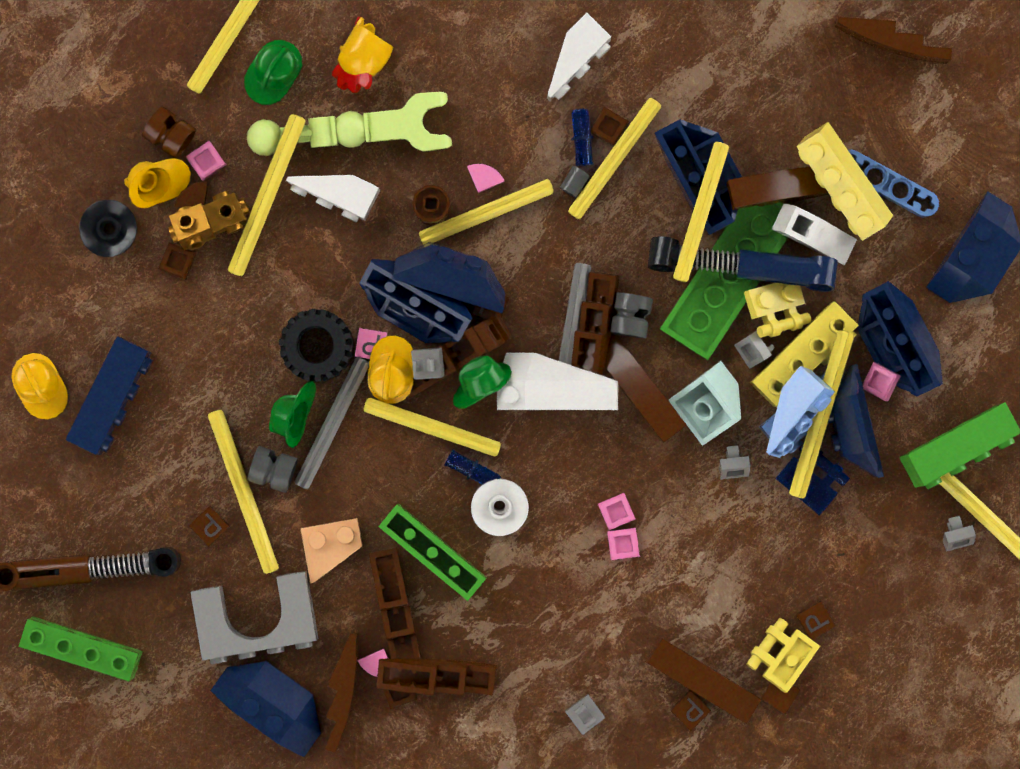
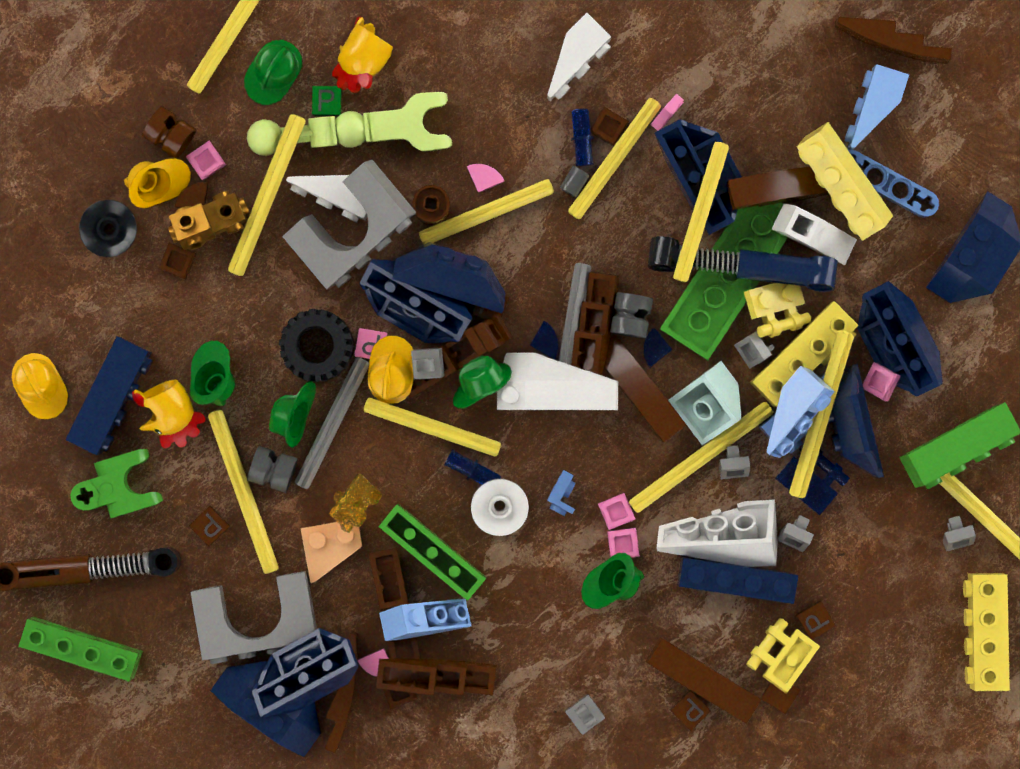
(112, 486): none -> bright green piece
(172, 413): none -> yellow piece
(211, 374): none -> green piece
(304, 673): none -> dark blue wedge
(326, 100): none -> green tile
(353, 502): none -> clear yellow hips
(386, 214): none -> light grey arch
(424, 619): none -> light blue slope
(546, 340): none -> clear blue tile
(562, 488): none -> medium blue bracket
(611, 582): none -> green piece
(655, 347): none -> clear blue tile
(667, 112): none -> bright pink tile
(701, 457): none -> light yellow axle
(735, 536): none -> white wedge
(737, 580): none -> dark blue brick
(796, 534): none -> light grey tile
(881, 96): none -> light blue slope
(987, 631): none -> light yellow brick

